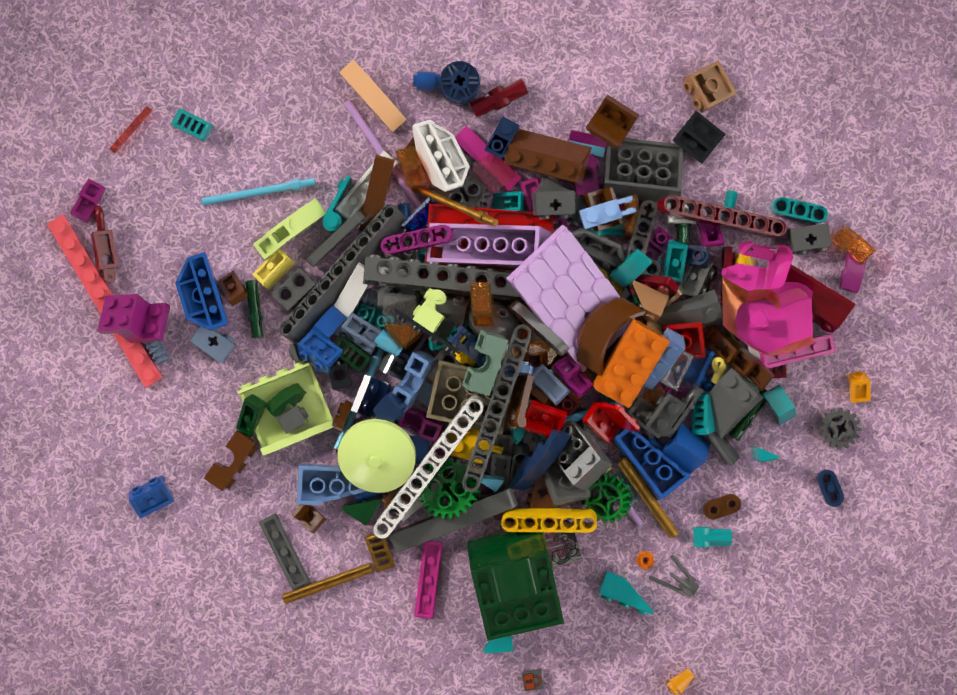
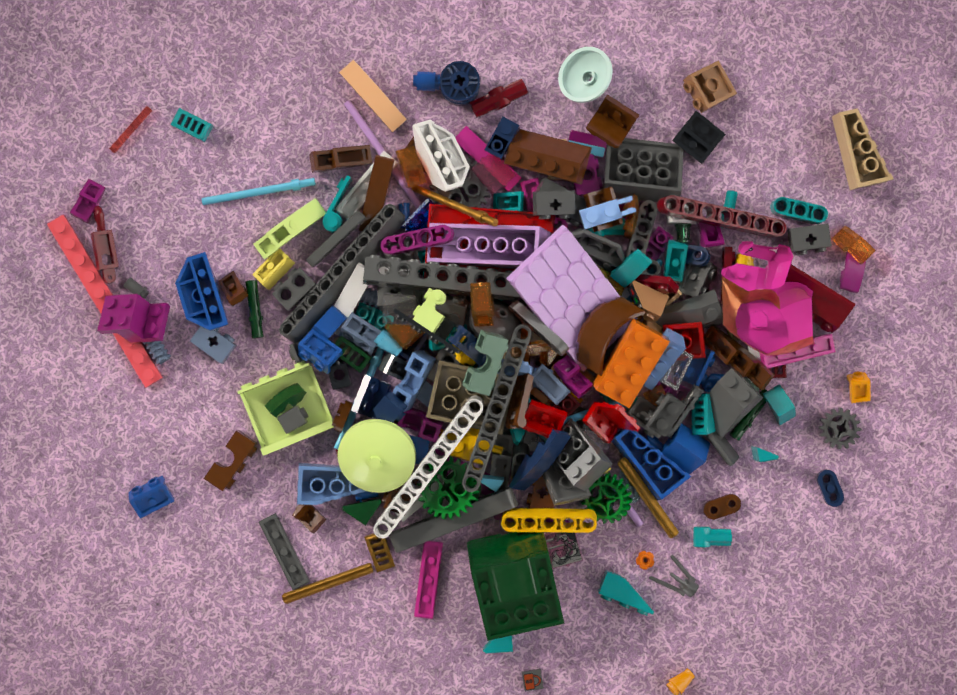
(136, 288): none -> dark grey pin
(250, 415): dark green slope -> none
(340, 158): none -> reddish brown slope
(577, 71): none -> light aqua dish
(719, 369): light yellow arm -> none
(858, 151): none -> tan wedge

